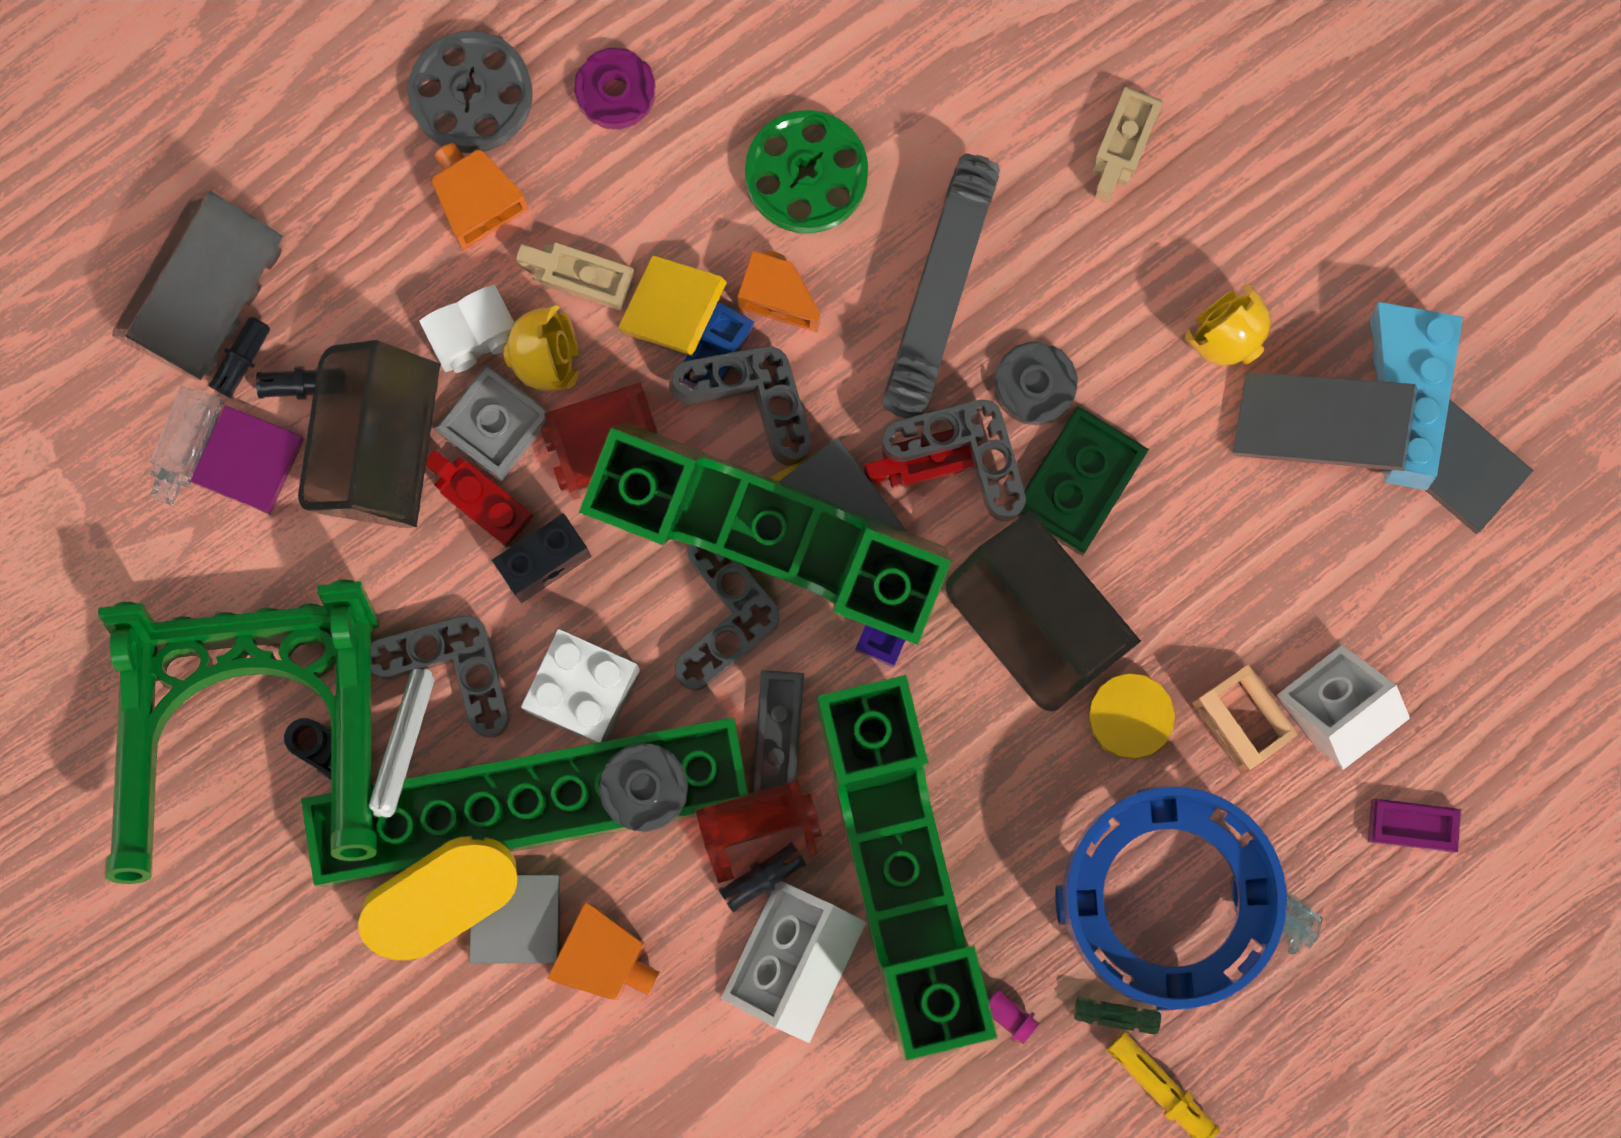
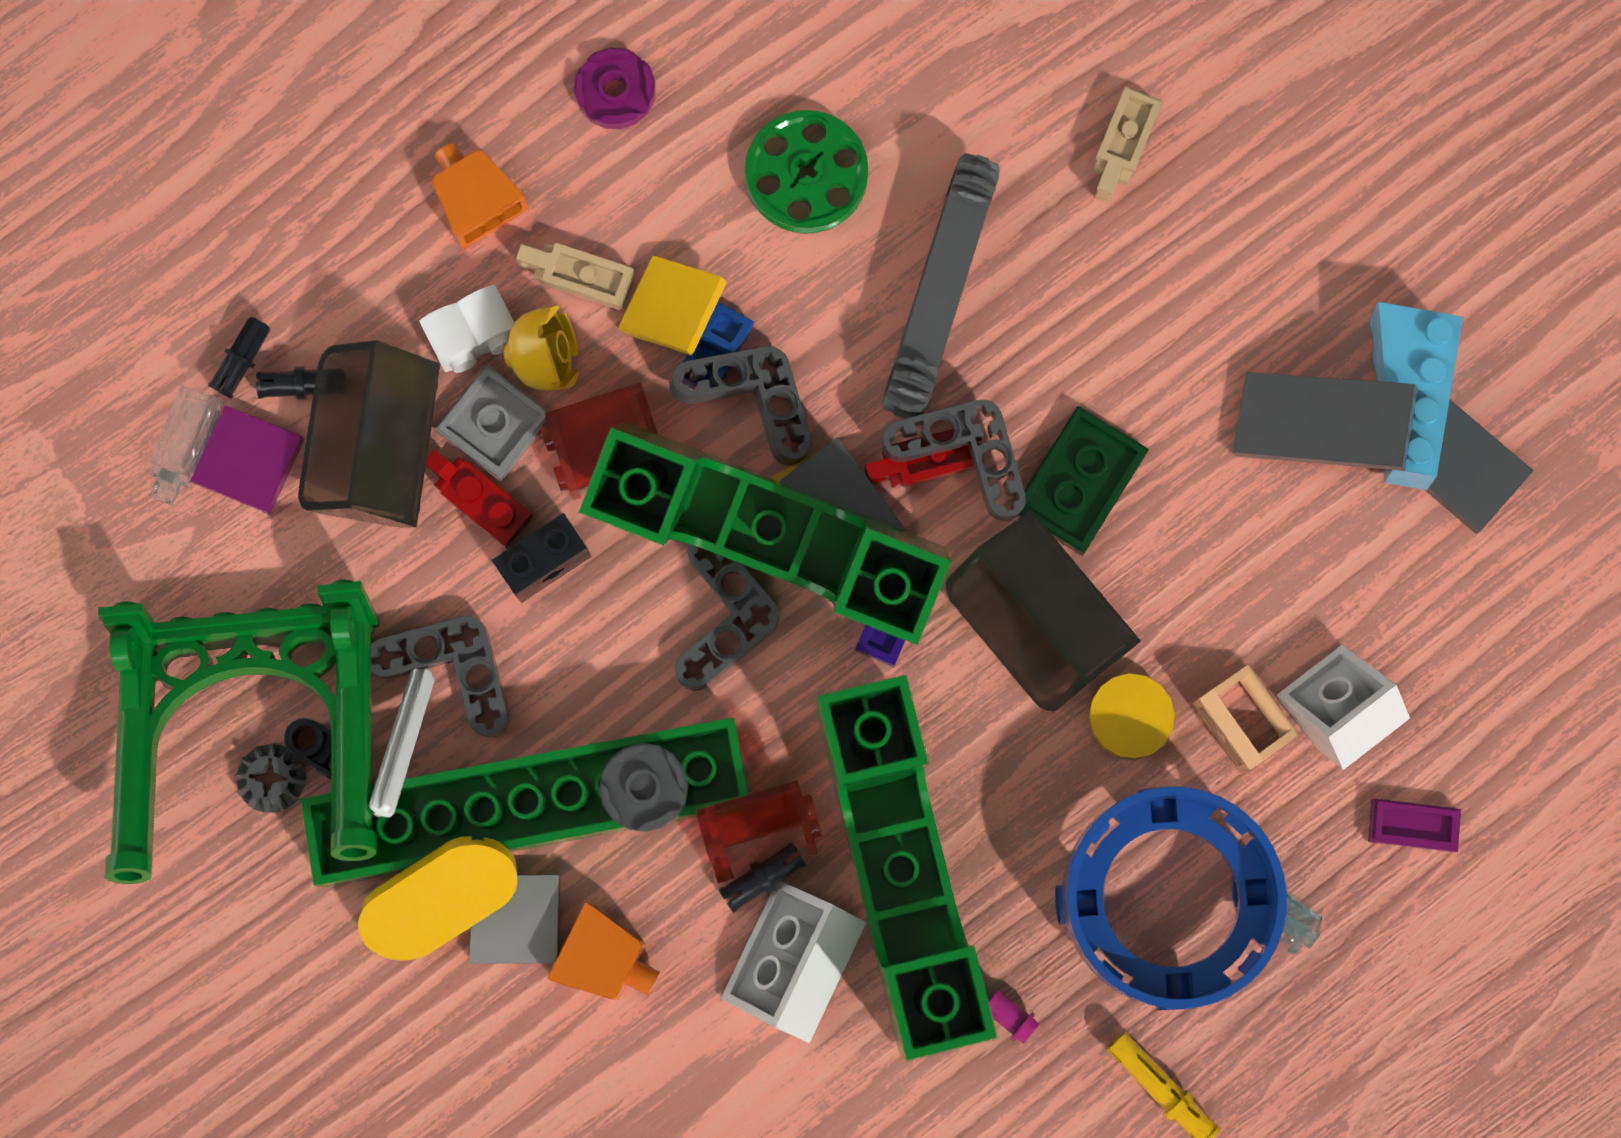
(198, 285): clear smoke windscreen -> none
(281, 794): none -> dark grey gear
(458, 78): dark grey wedge -> none
(581, 687): white brick -> none
(777, 291): orange slope -> none
(777, 729): dark grey tile -> none
(1035, 383): dark grey tile -> none
(1117, 1016): clear green axle -> none
(1232, 329): yellow cylinder -> none

